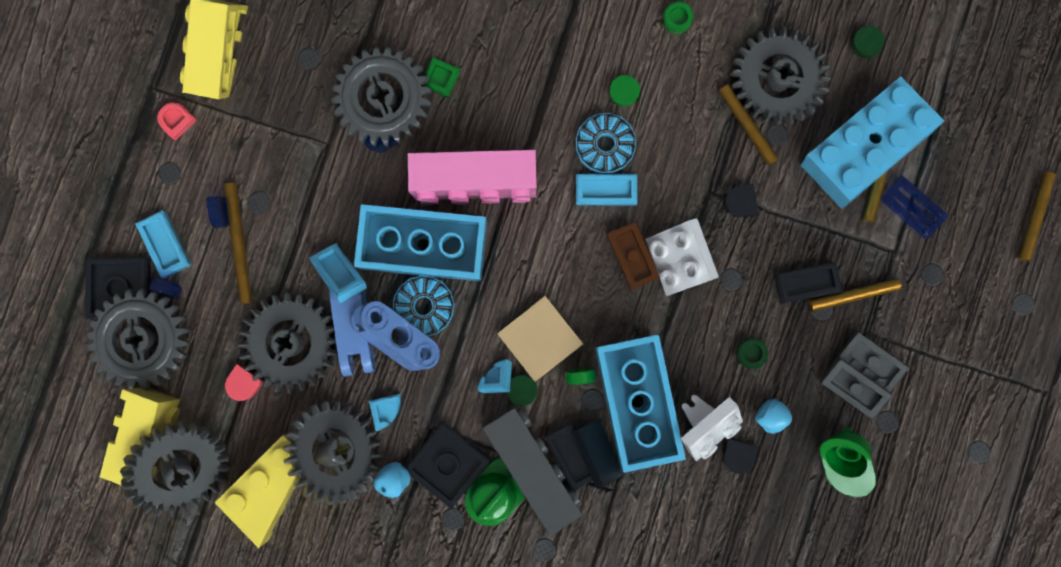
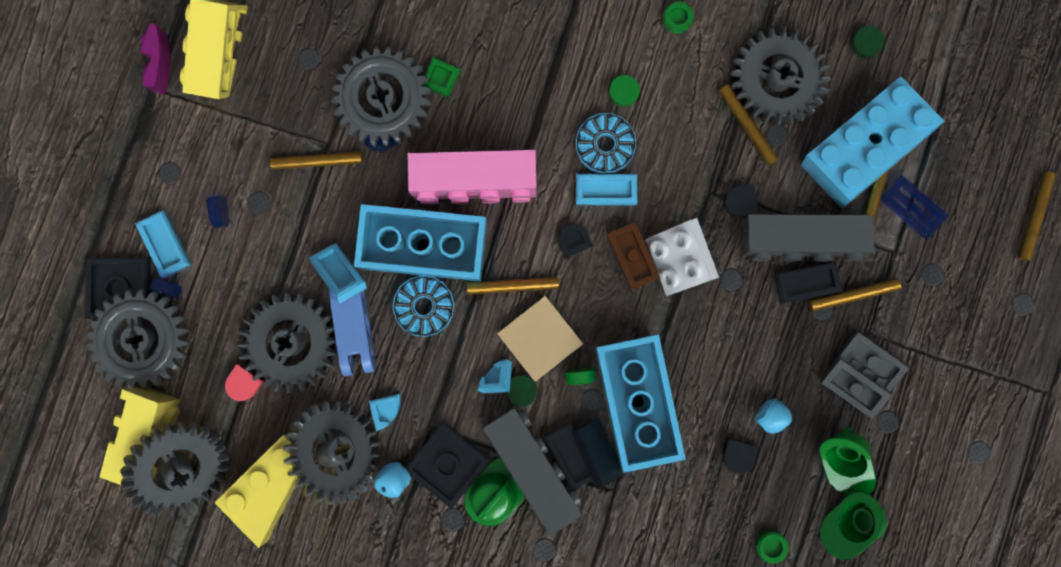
(155, 47): none -> magenta slope
(175, 119): coral tile -> none
(238, 243): pearl gold bar -> none
(316, 160): none -> pearl gold bar
(375, 324): medium blue piece -> none
(512, 285): none -> pearl gold bar
(573, 239): none -> black tile
(709, 426): white plate -> none
(751, 353): dark green tile -> none
(771, 546): none -> green tile
(808, 236): none -> dark grey brick
(853, 526): none -> green piece

